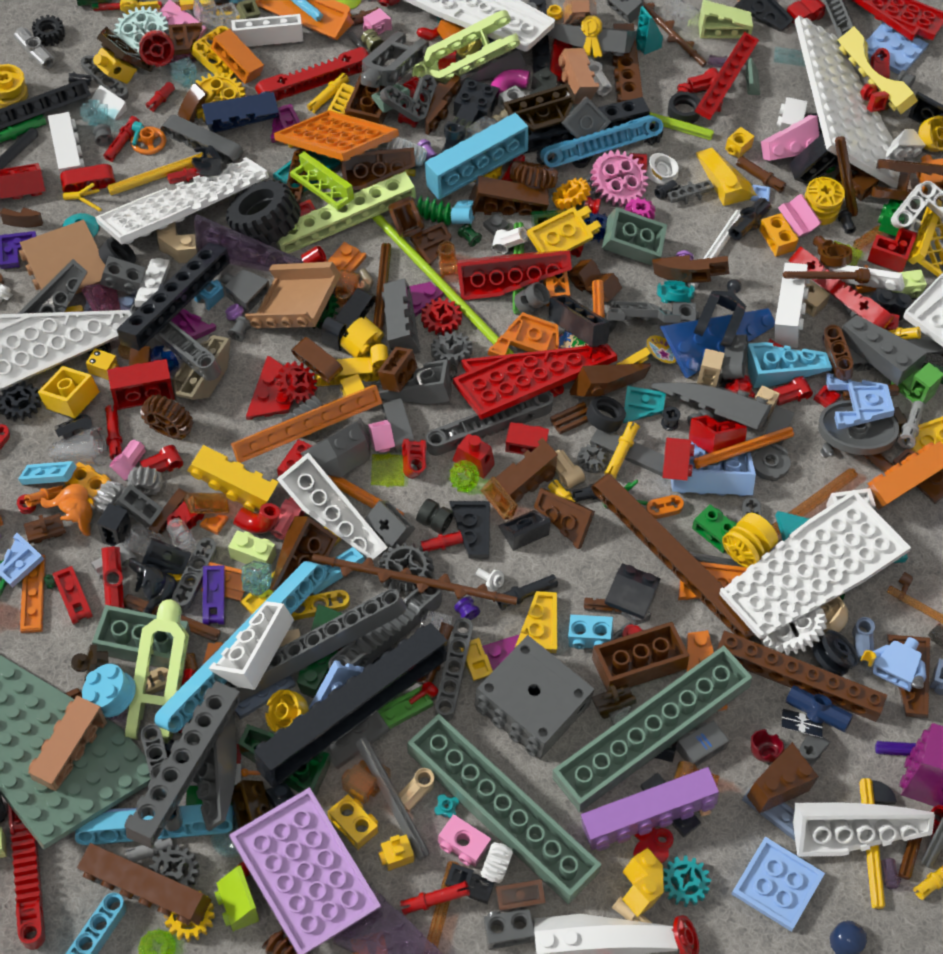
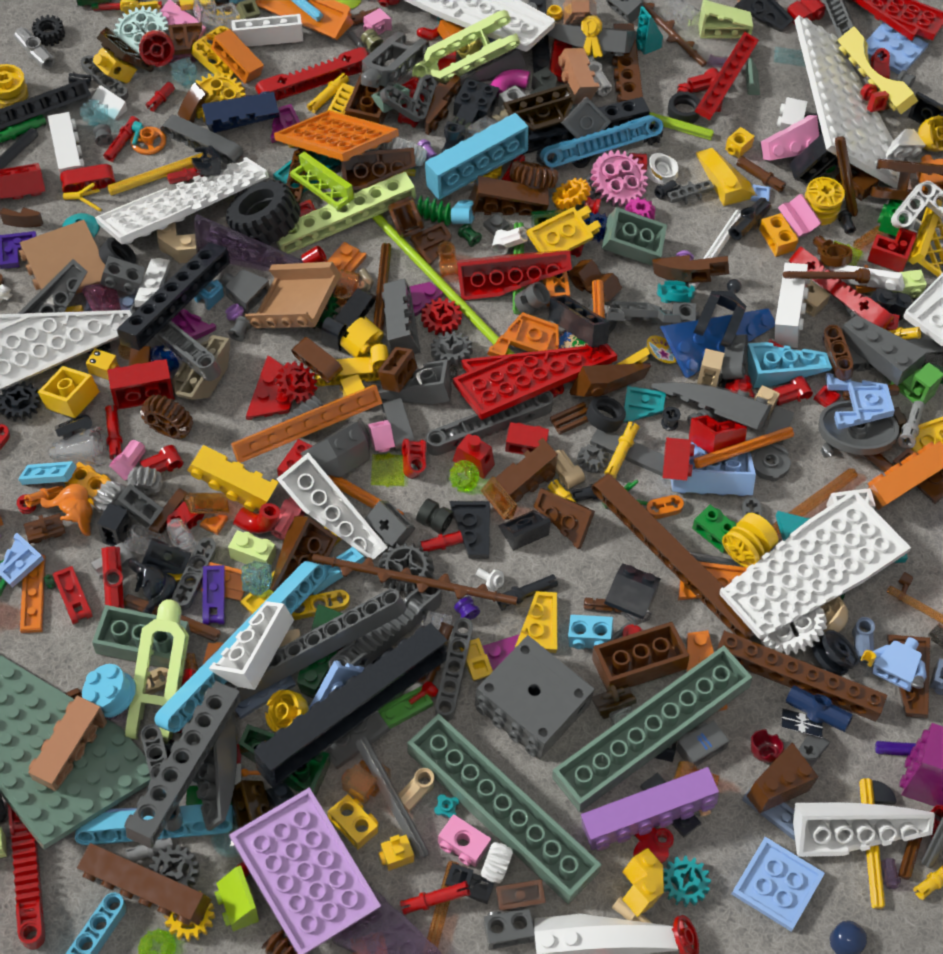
(89, 662): dark brown hips -> none

